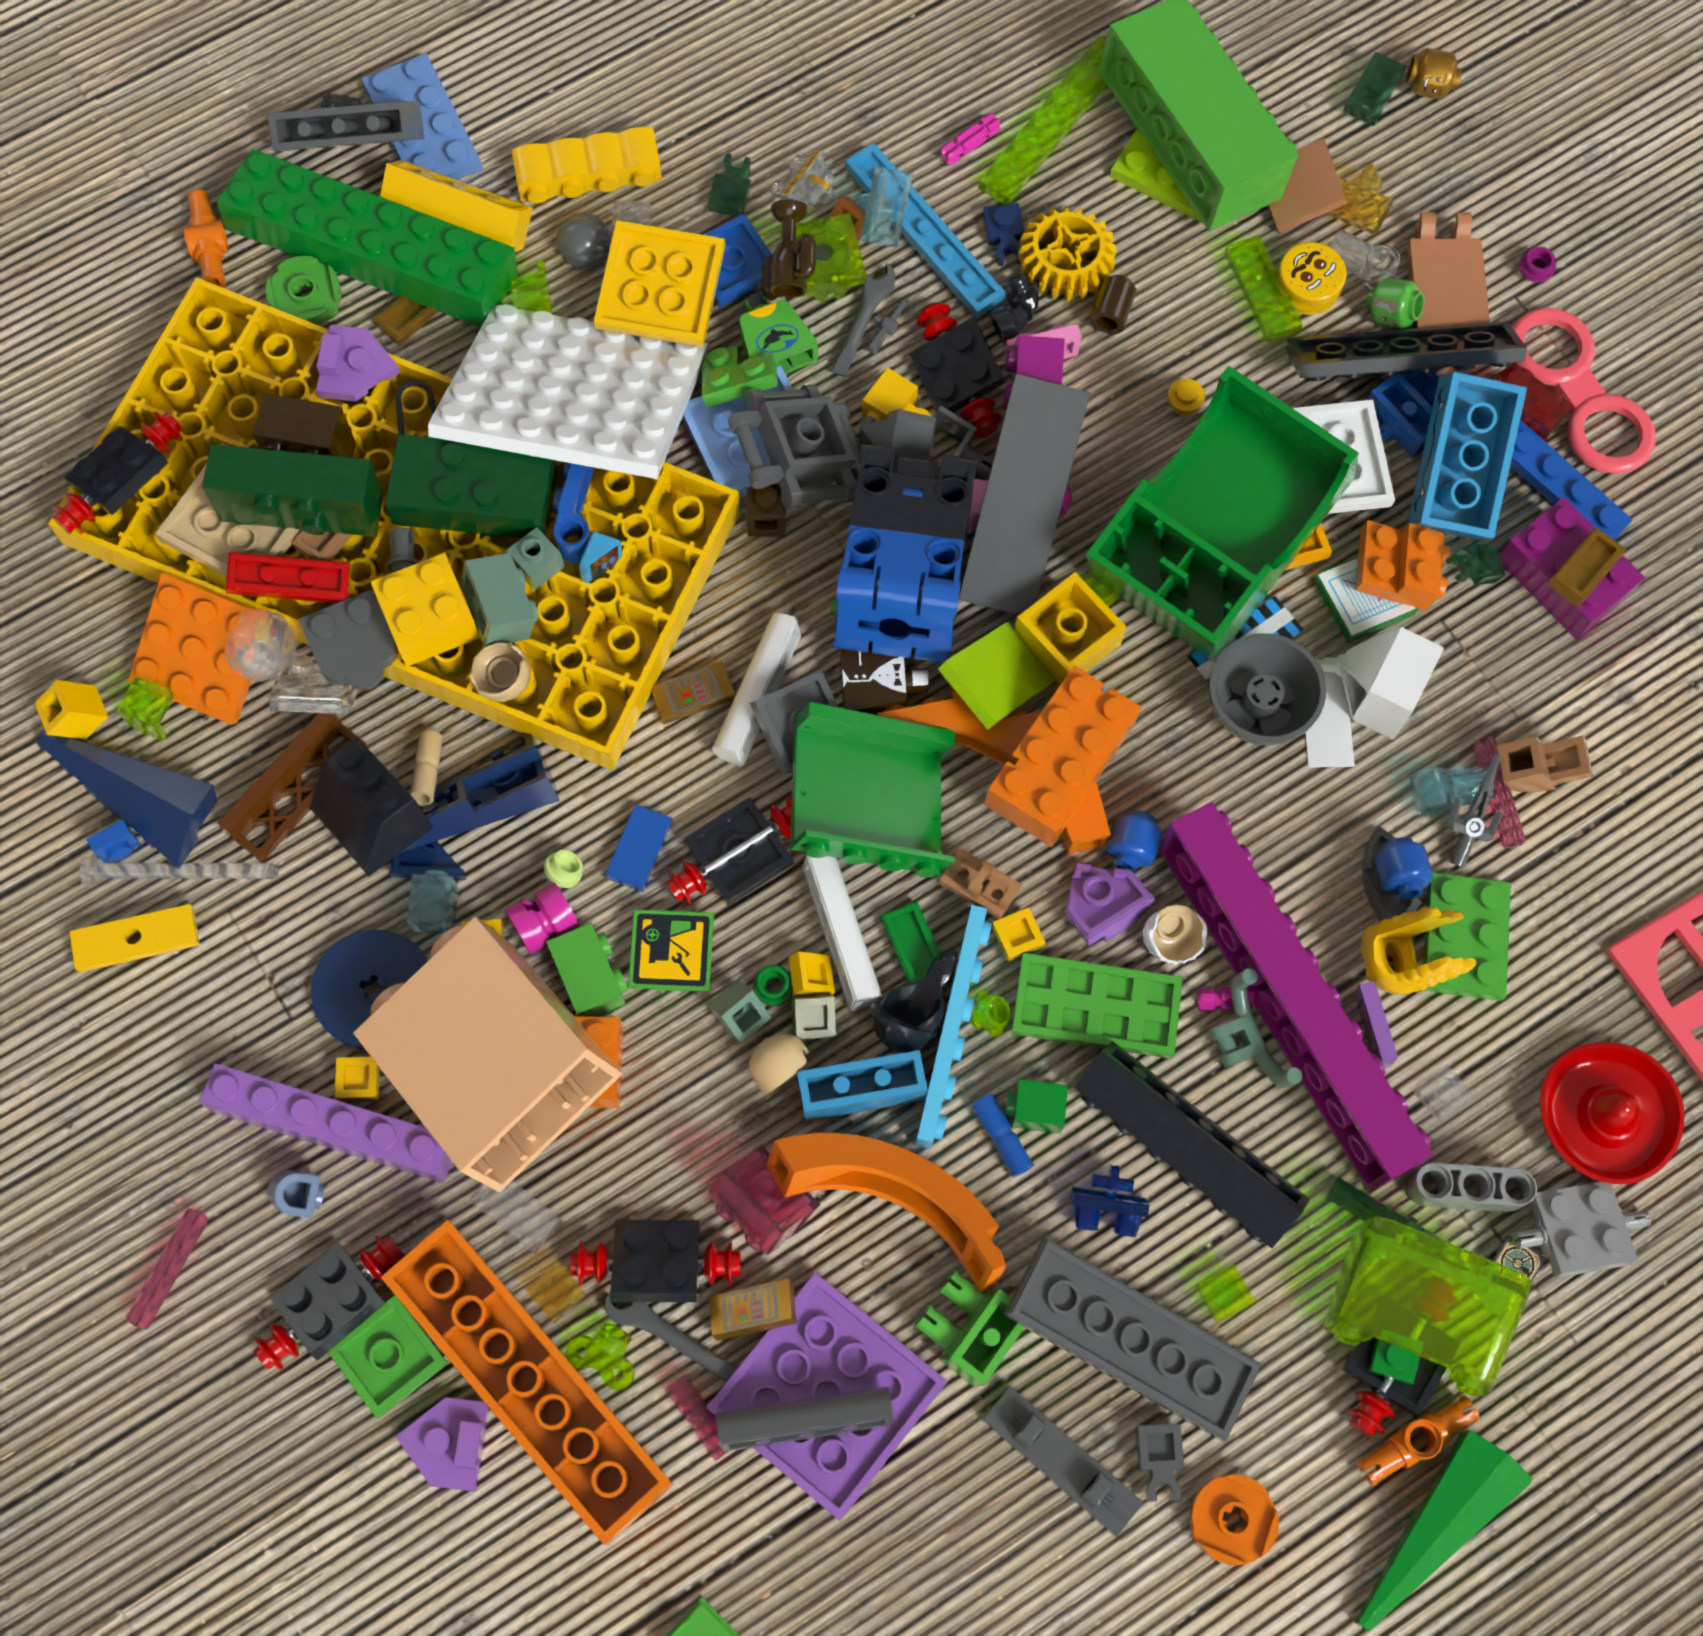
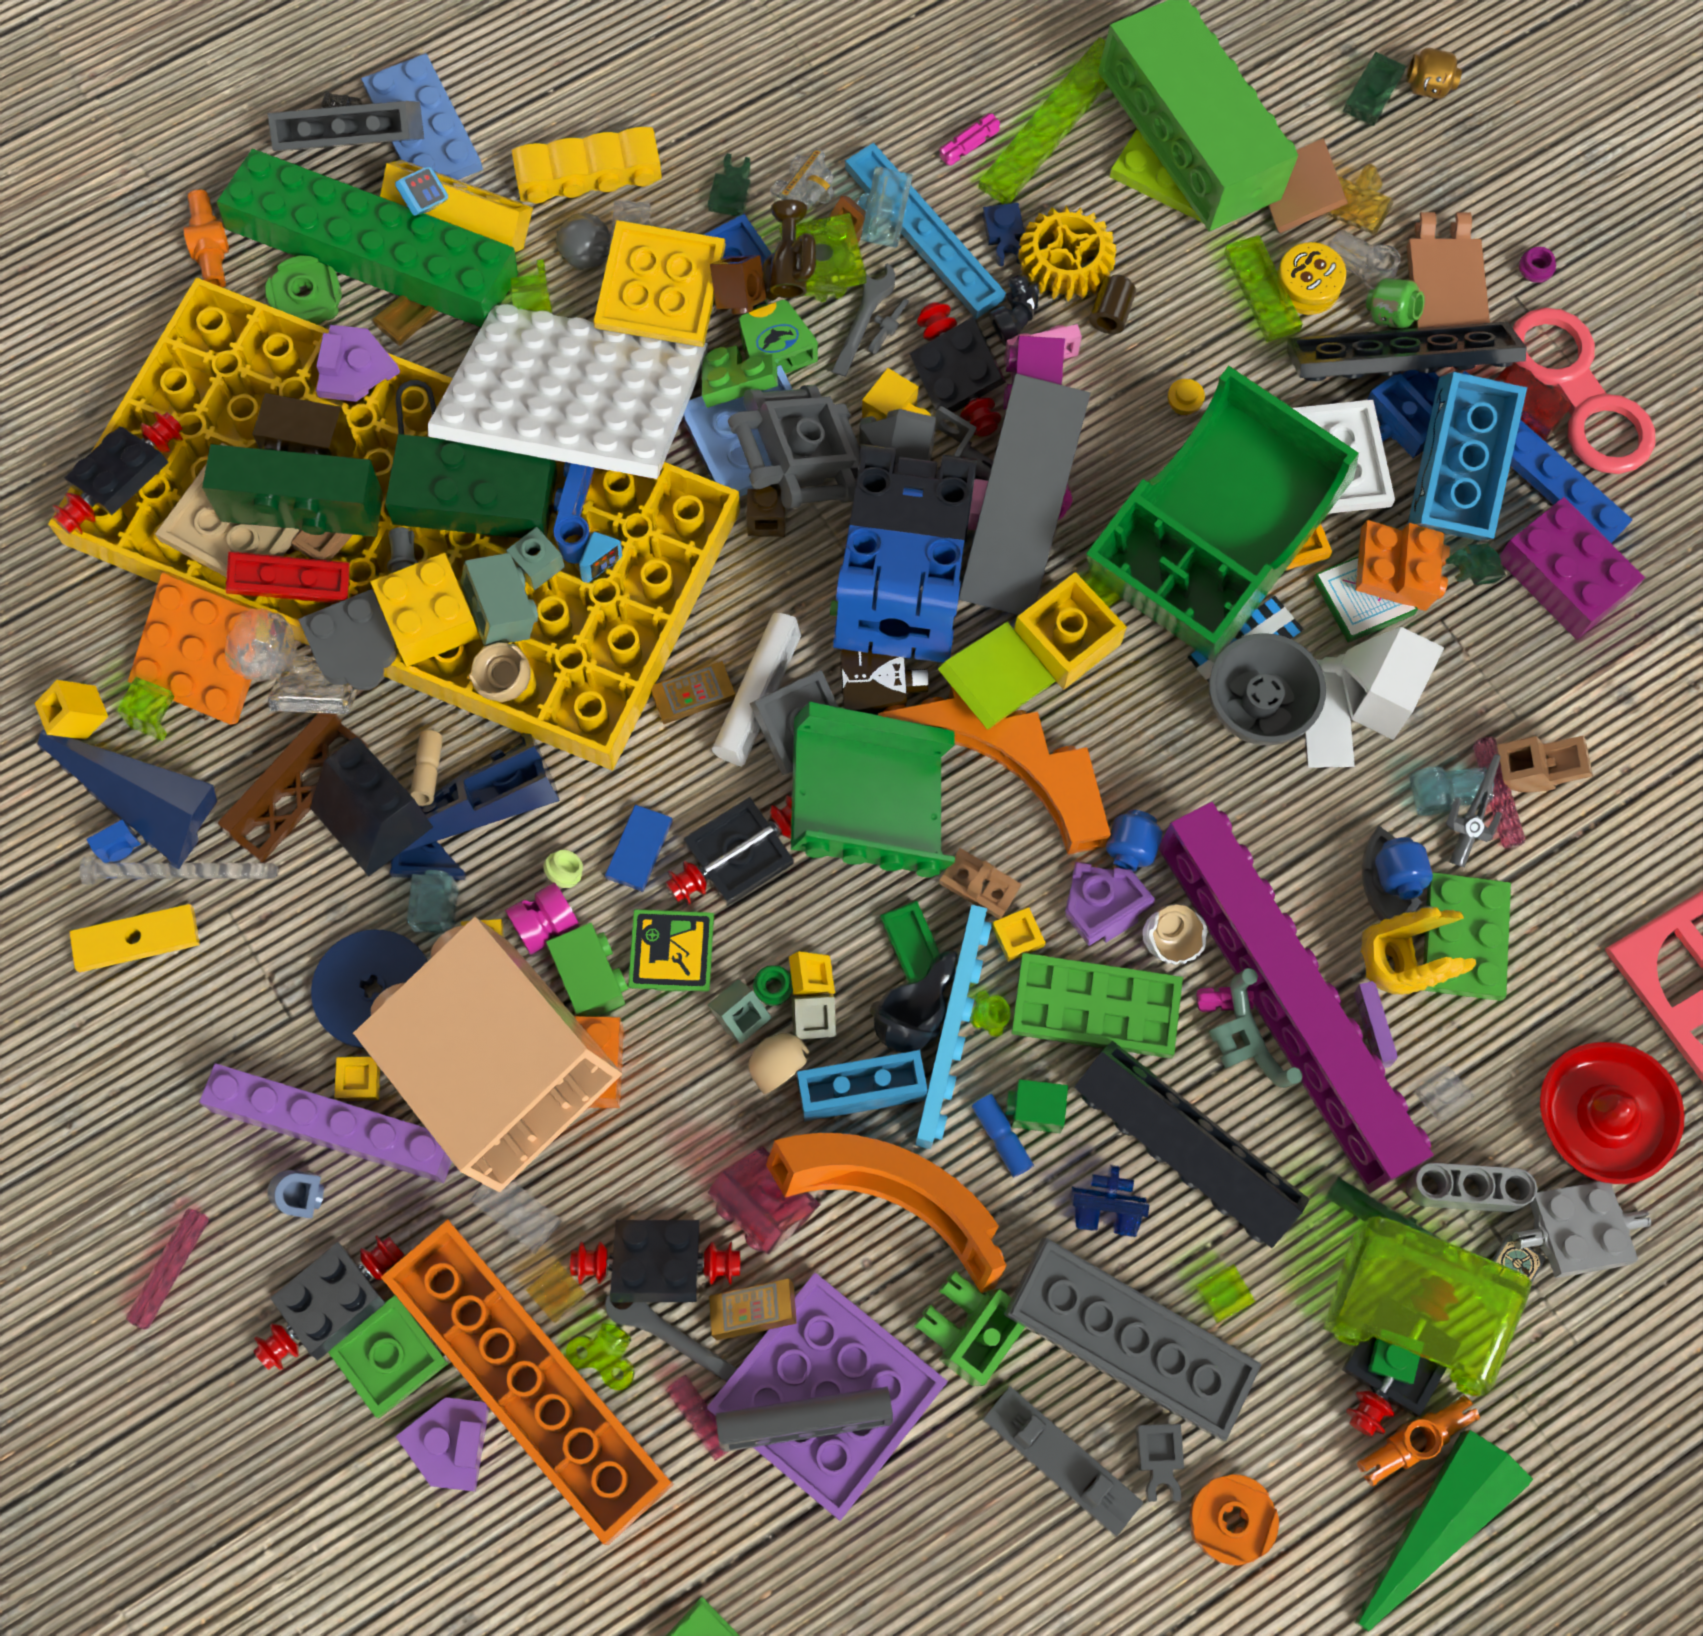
(422, 191): none -> slope
(738, 283): none -> reddish brown brick
(842, 932): white brick -> none
(1062, 756): orange piece -> none
(1586, 567): pearl gold tile -> none

